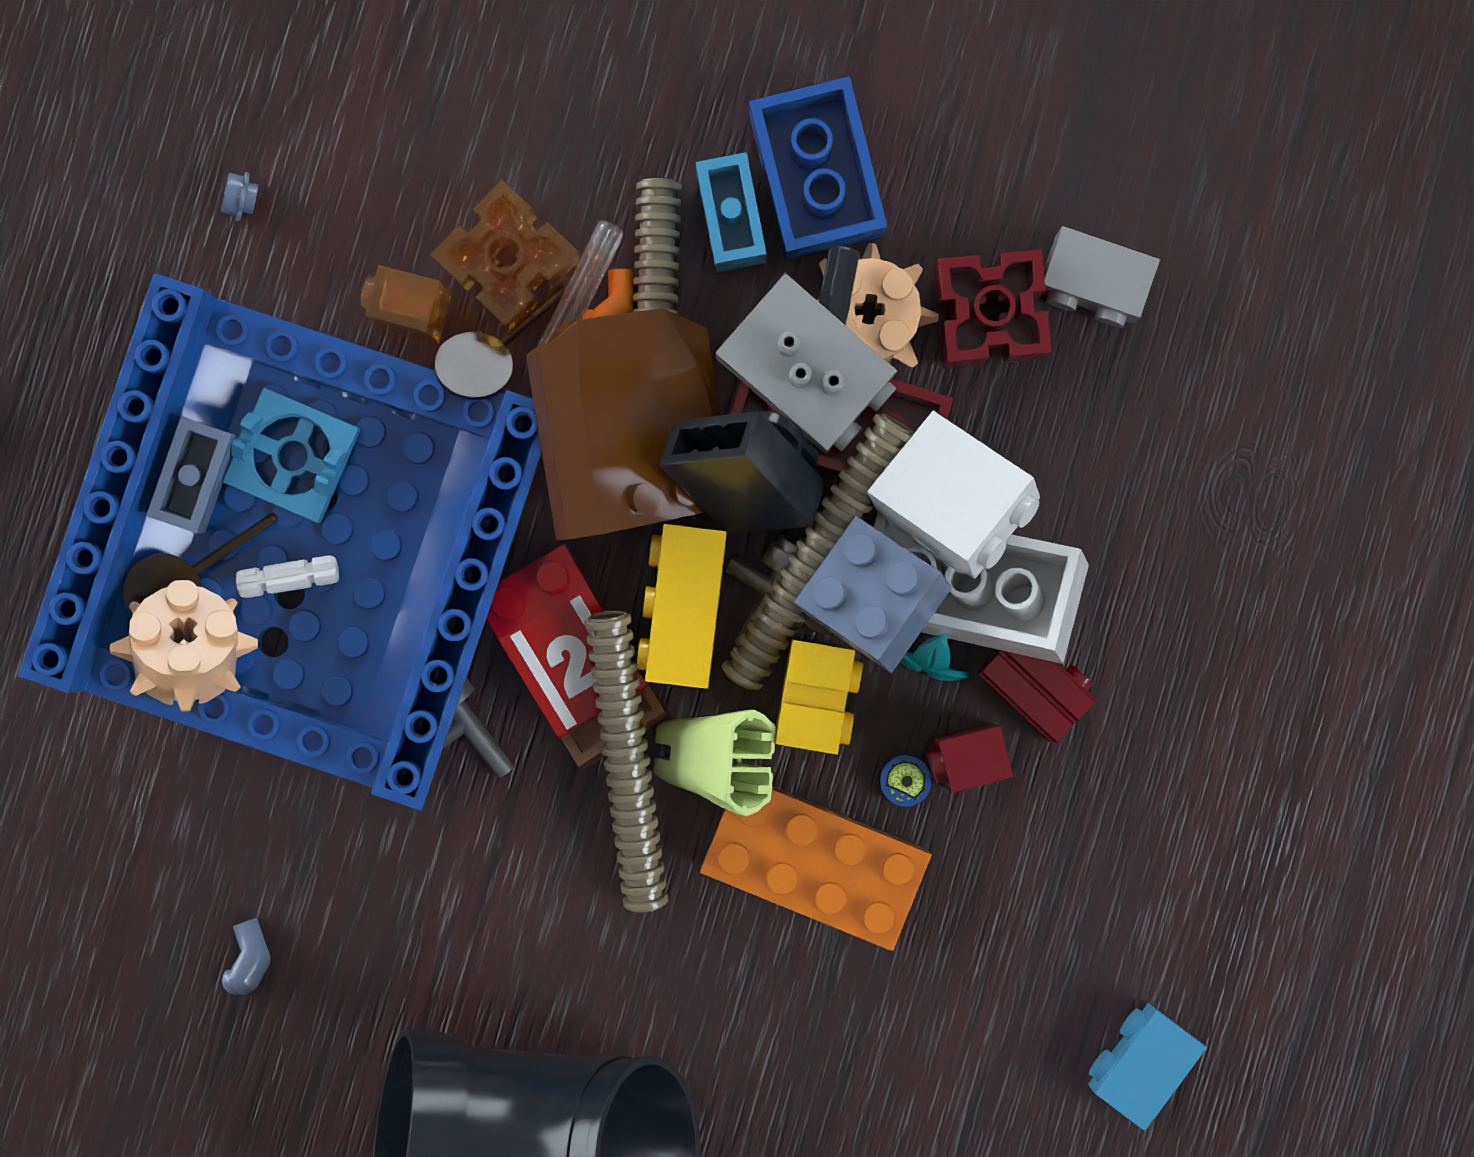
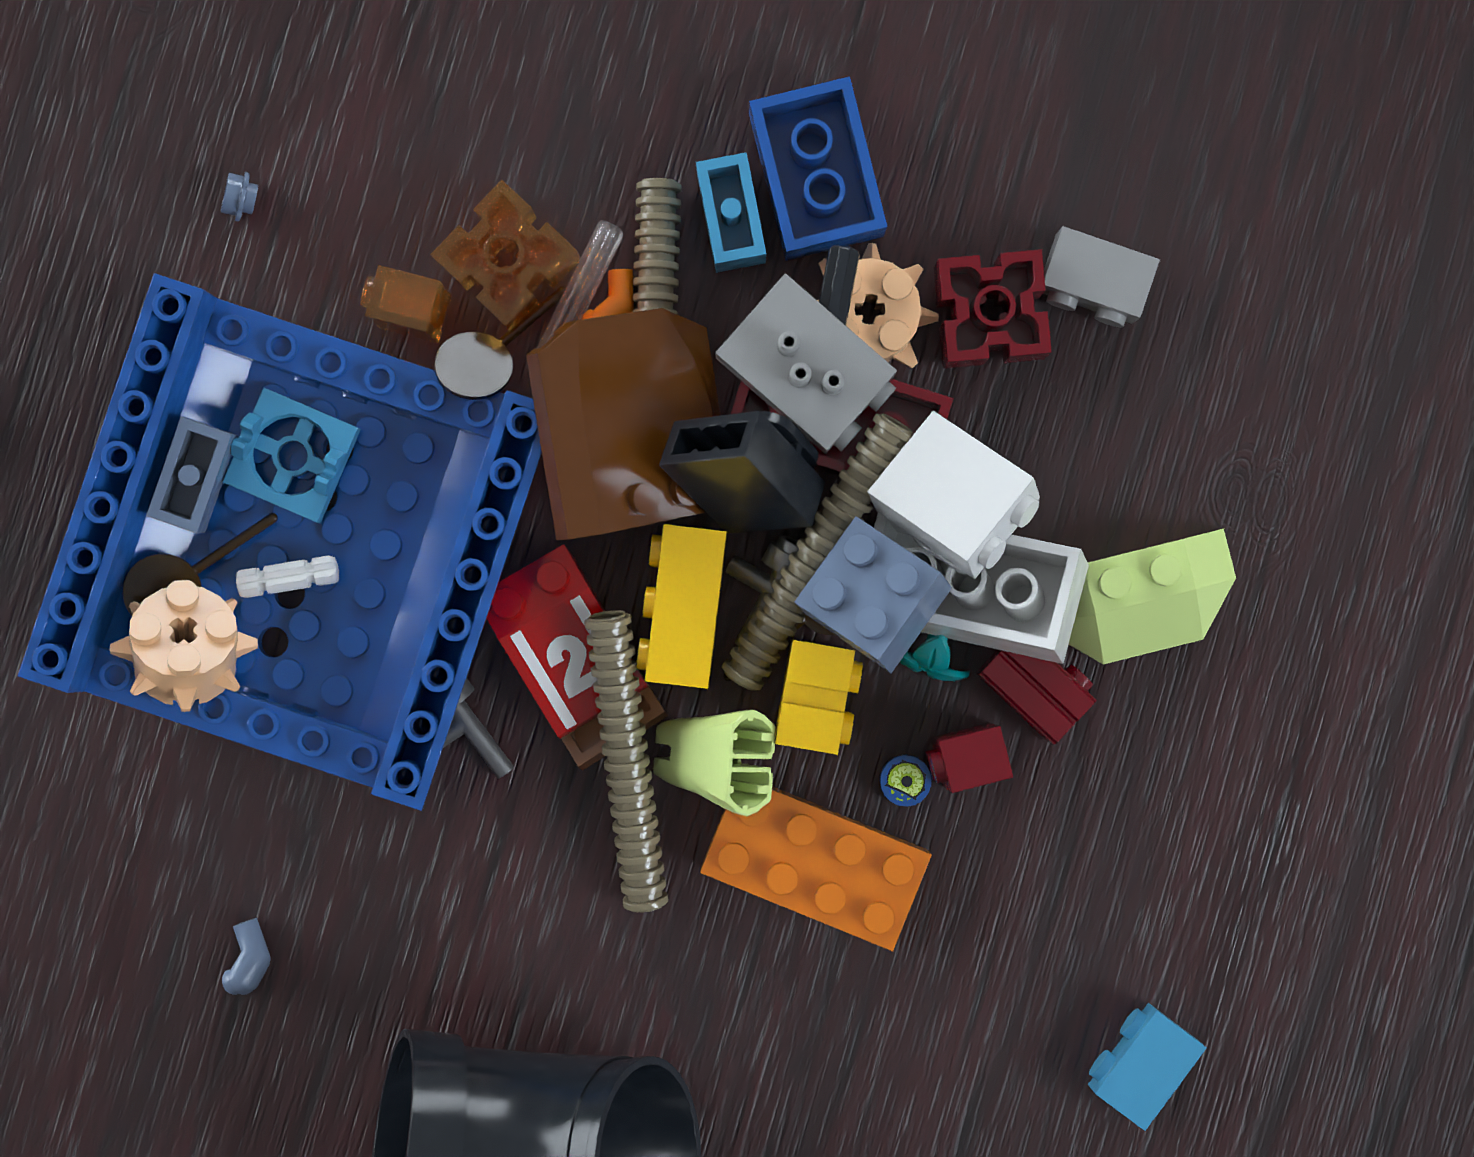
(1152, 597): none -> yellowish green wedge

